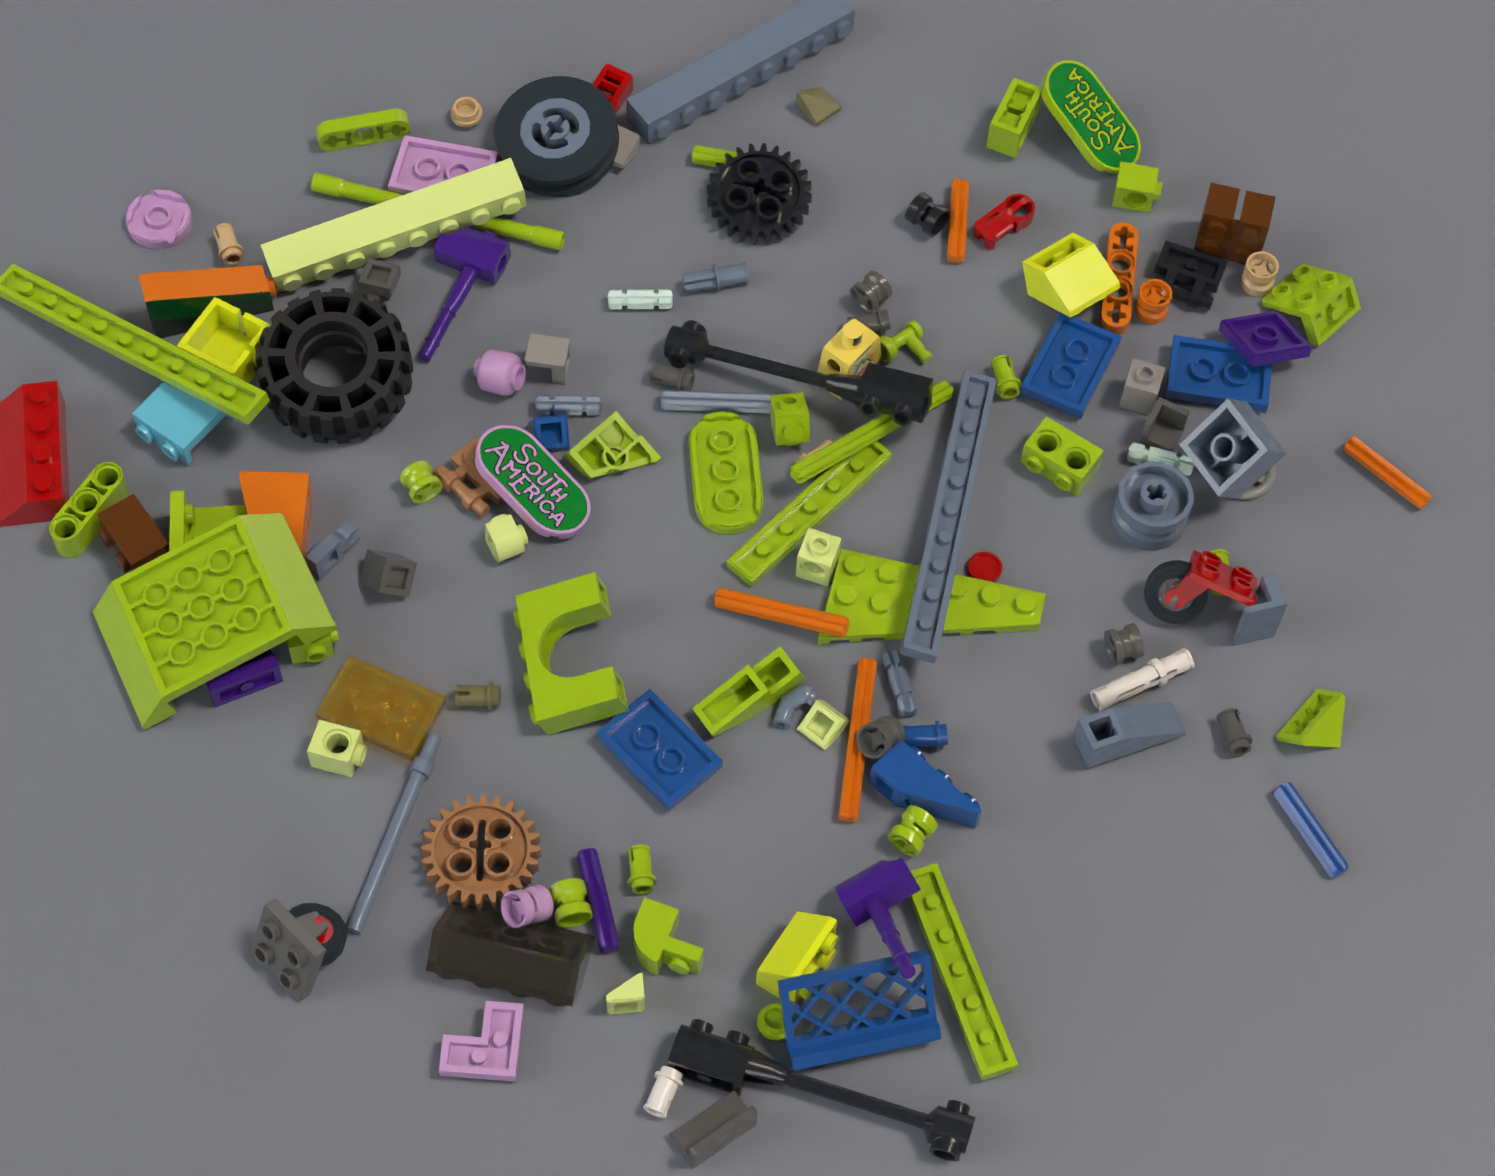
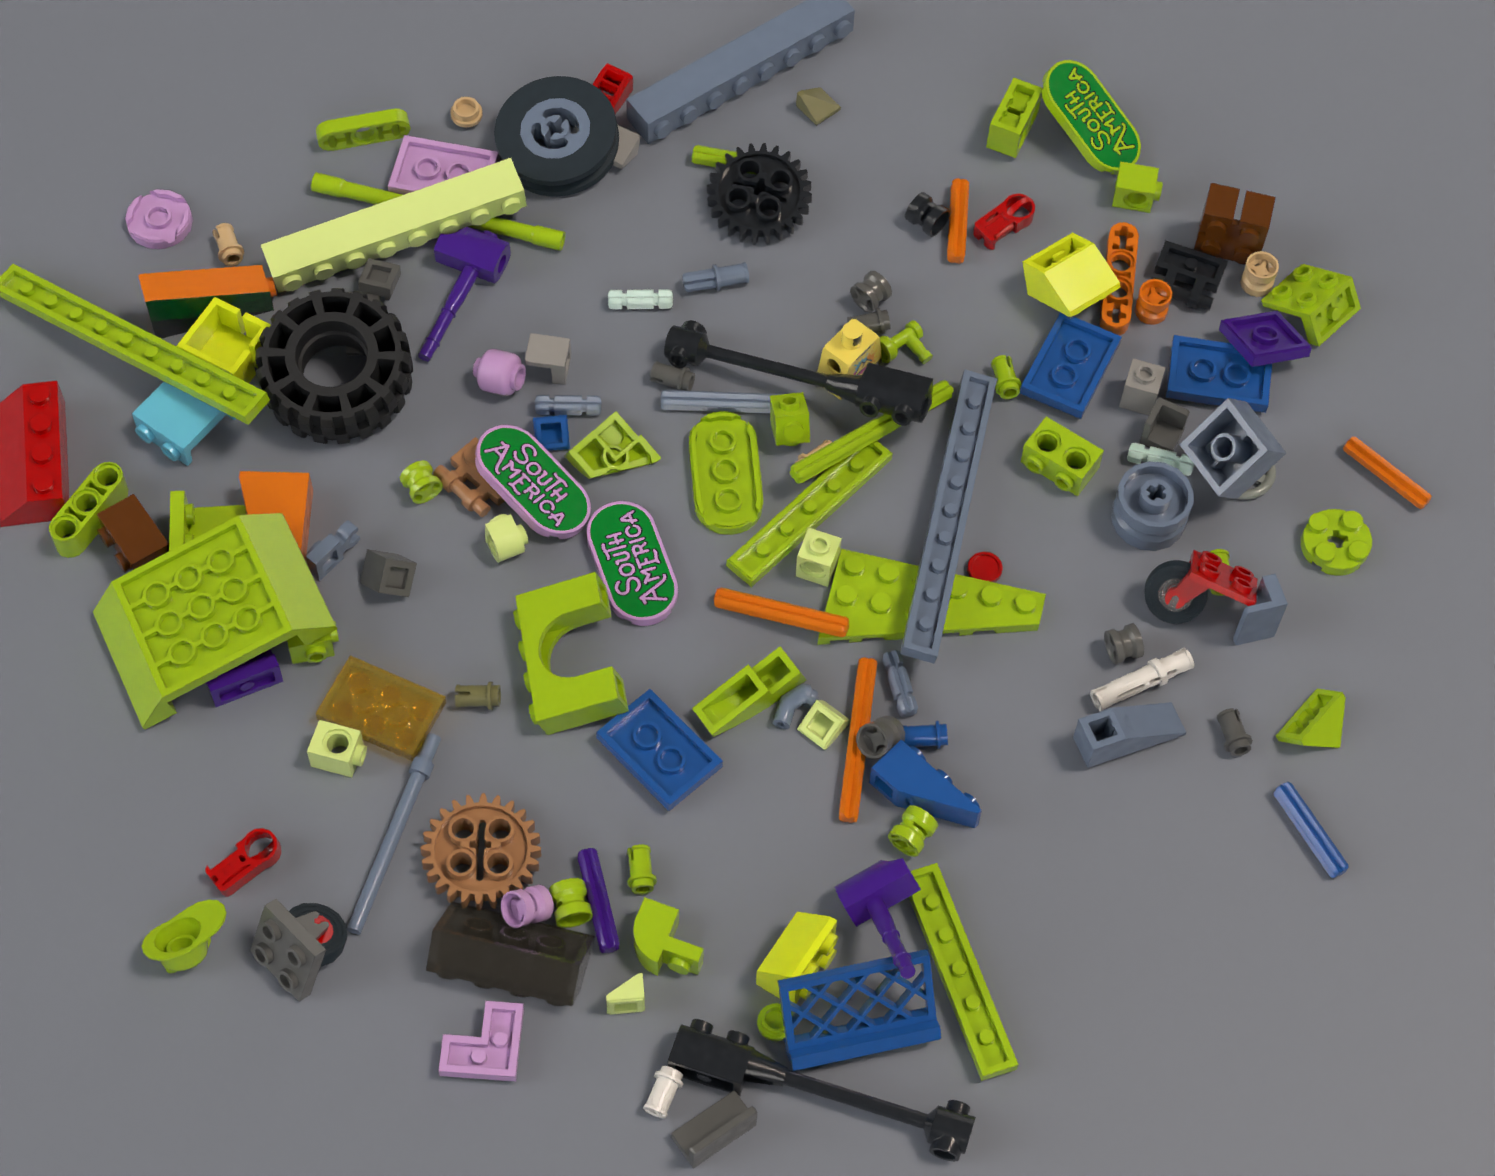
(186, 937): none -> lime piece
(241, 868): none -> red piece
(632, 563): none -> tile
(1340, 524): none -> lime plate

